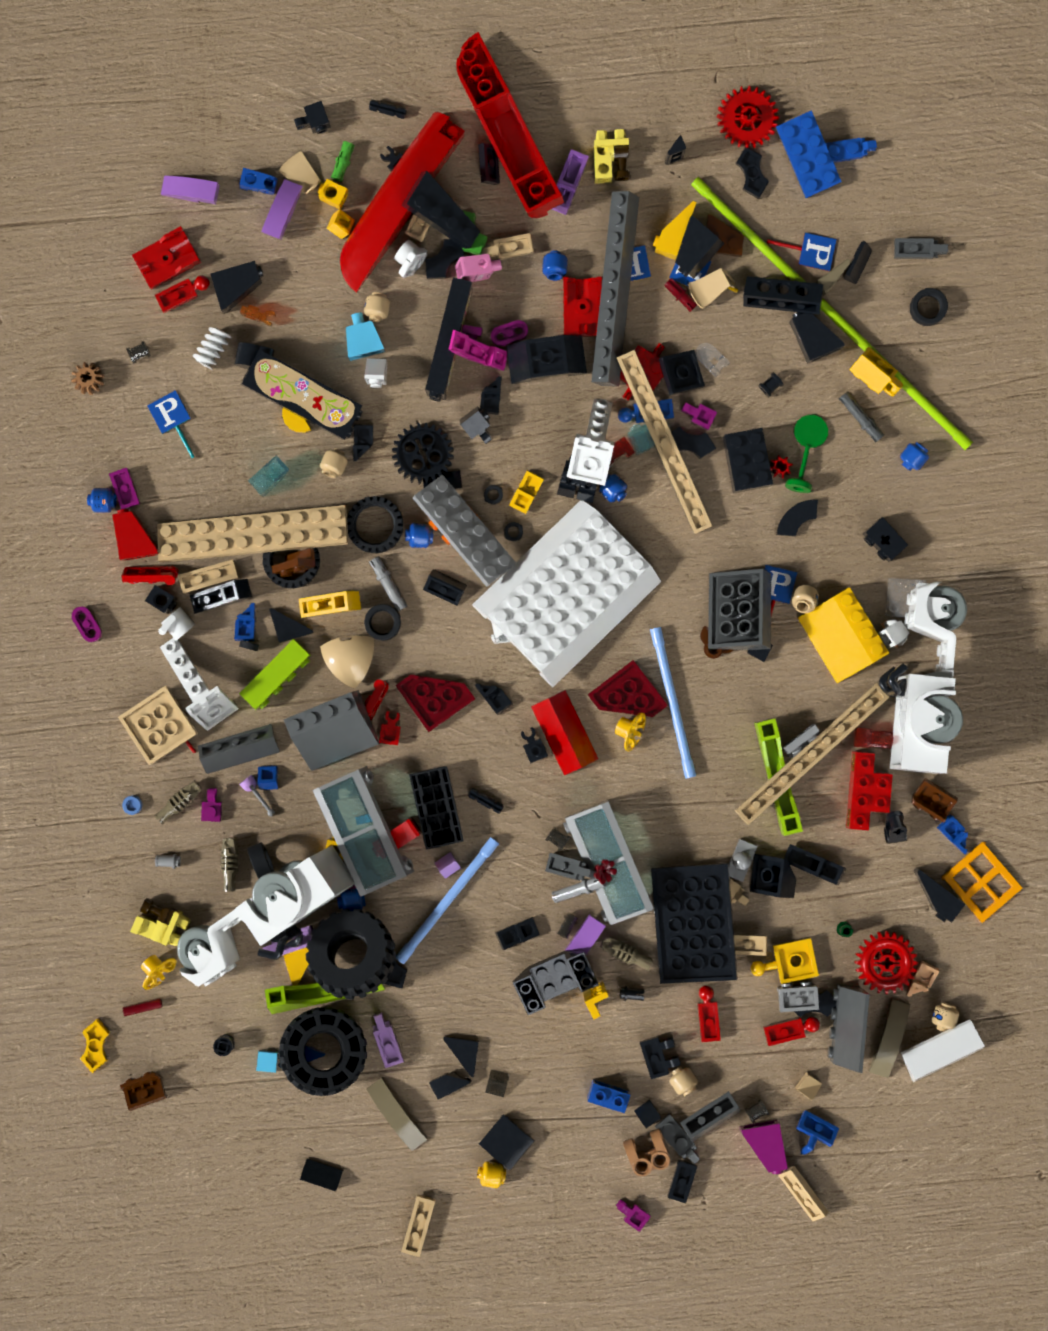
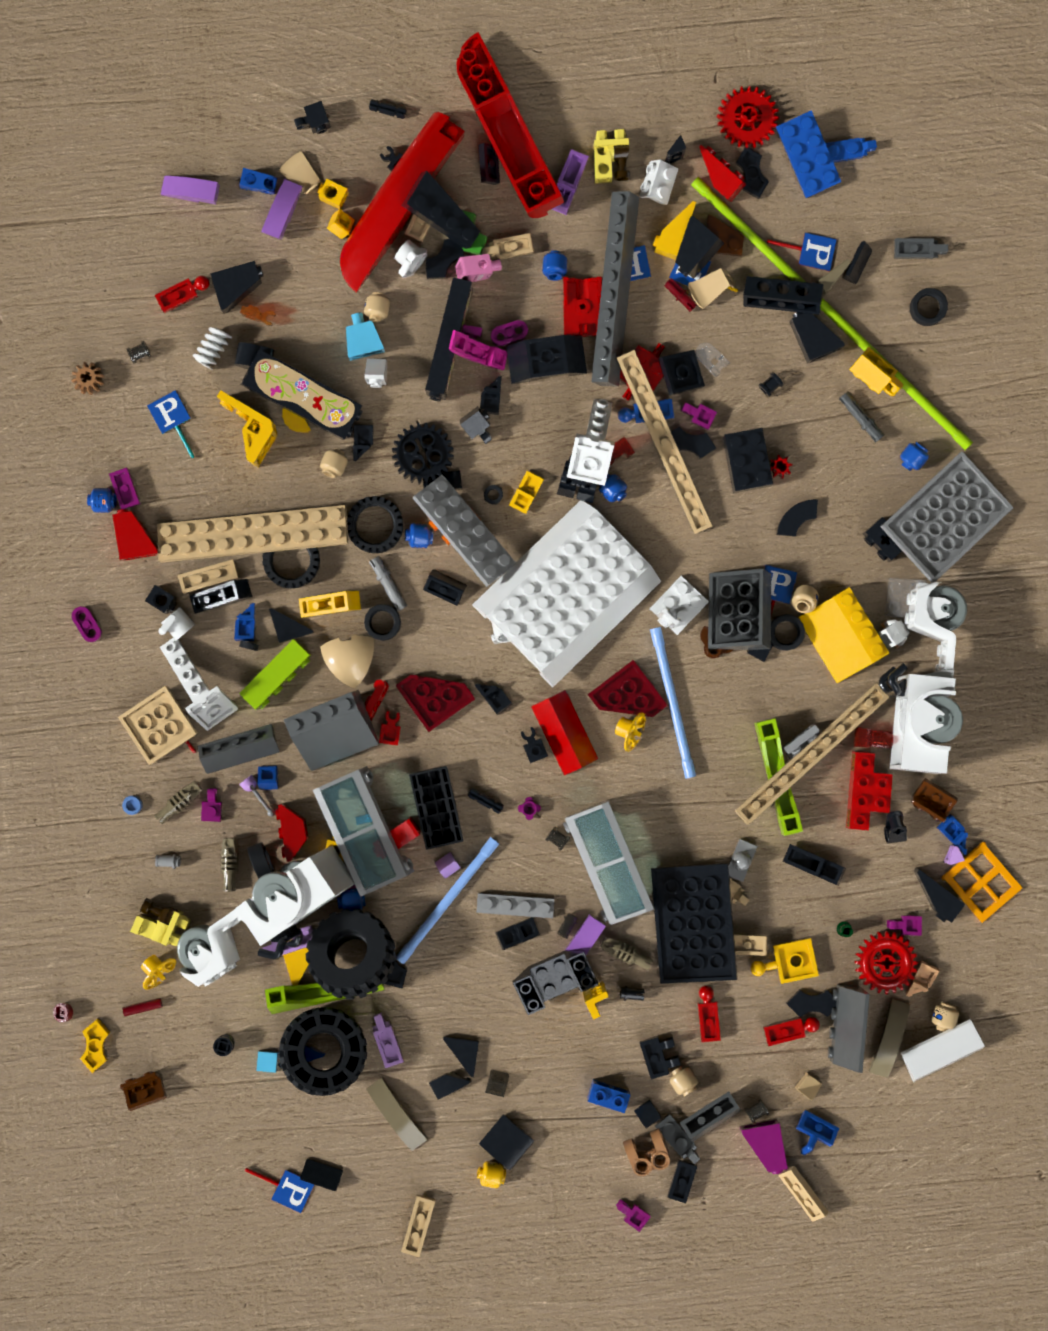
(63, 1012): none -> tile
(150, 574): red plate -> none
(180, 258): red piece -> none
(255, 442): none -> yellow bracket
(269, 476): clear light blue slope -> none
(290, 1190): none -> blue piece
(292, 831): none -> red slope
(295, 563): reddish brown bracket -> none
(342, 161): bright green pin -> none
(512, 524): black piece -> none
(515, 905): none -> light grey plate
(529, 803): none -> magenta plate
(568, 867): dark grey hinge -> none
(586, 886): light grey pin -> none
(605, 871): dark red plant -> none
(640, 439): clear light blue brick -> none
(658, 181): none -> white bracket
(678, 605): none -> white bracket
(722, 178): none -> red slope
(772, 877): black slope -> none
(798, 997): light grey bracket -> none
(800, 632): none -> black tyre
(810, 432): green piece -> none
(909, 925): none -> magenta plate
(947, 517): none -> light grey plate
(953, 855): none -> lavender slope

